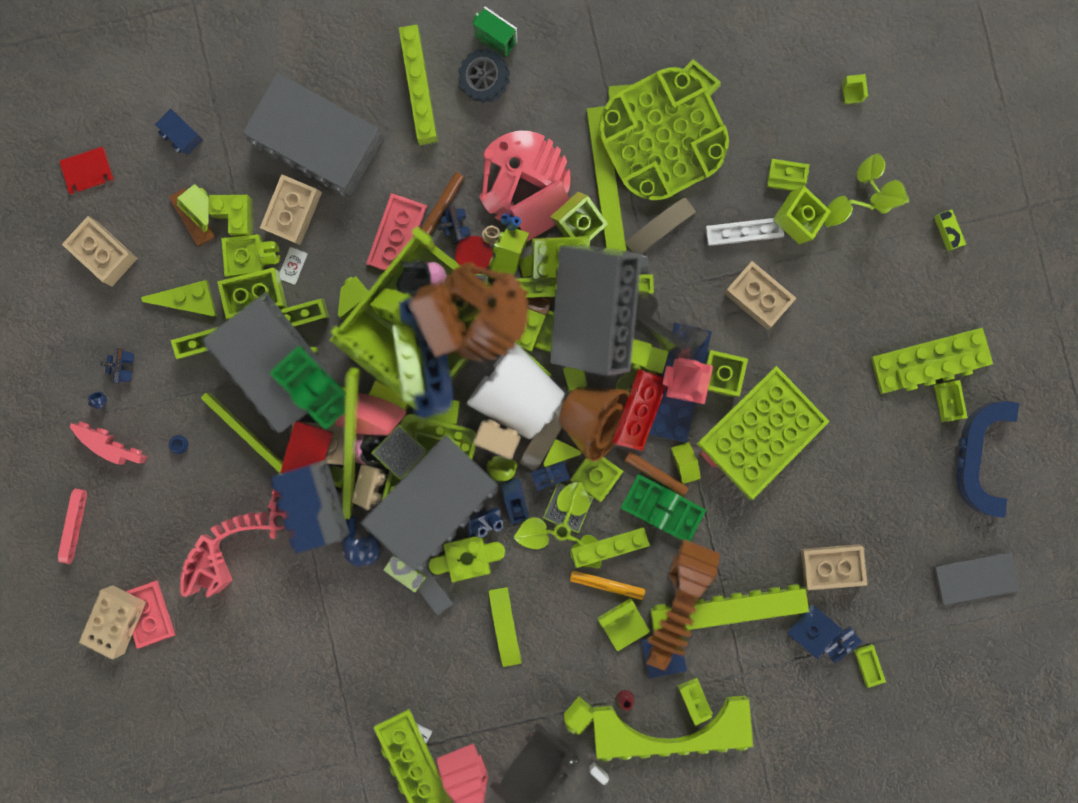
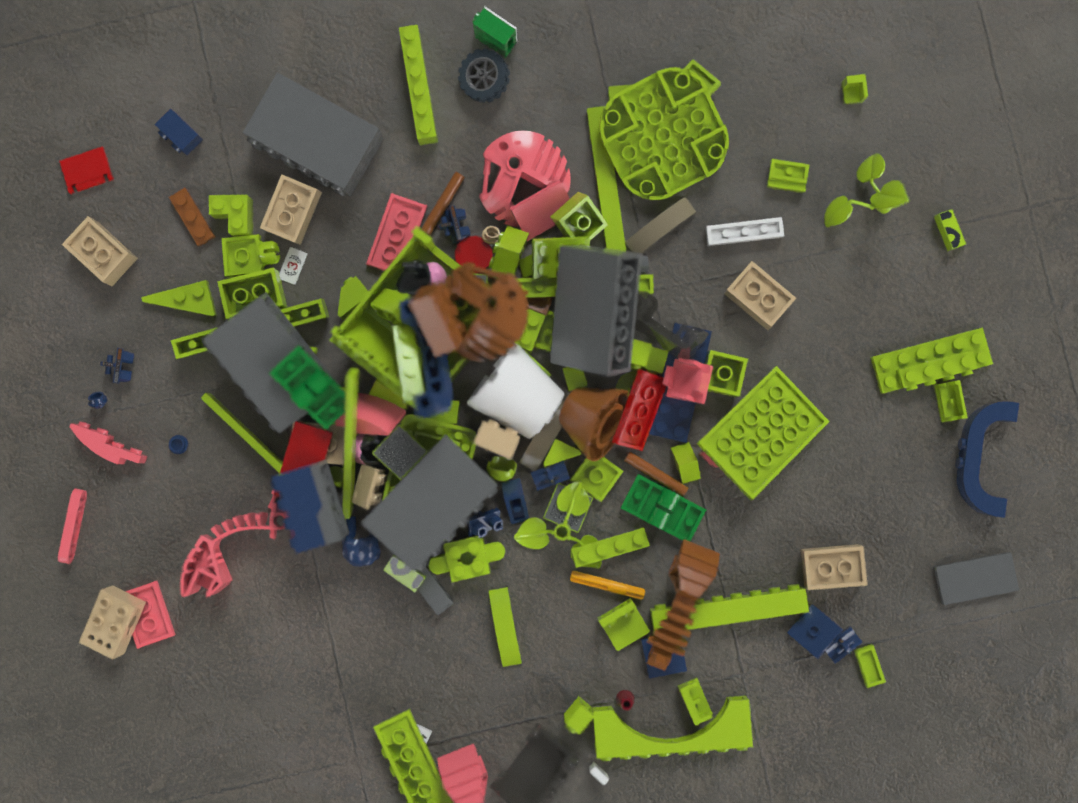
(195, 205): lime slope -> none
(510, 221): blue arm -> none
(801, 215): lime brick -> none

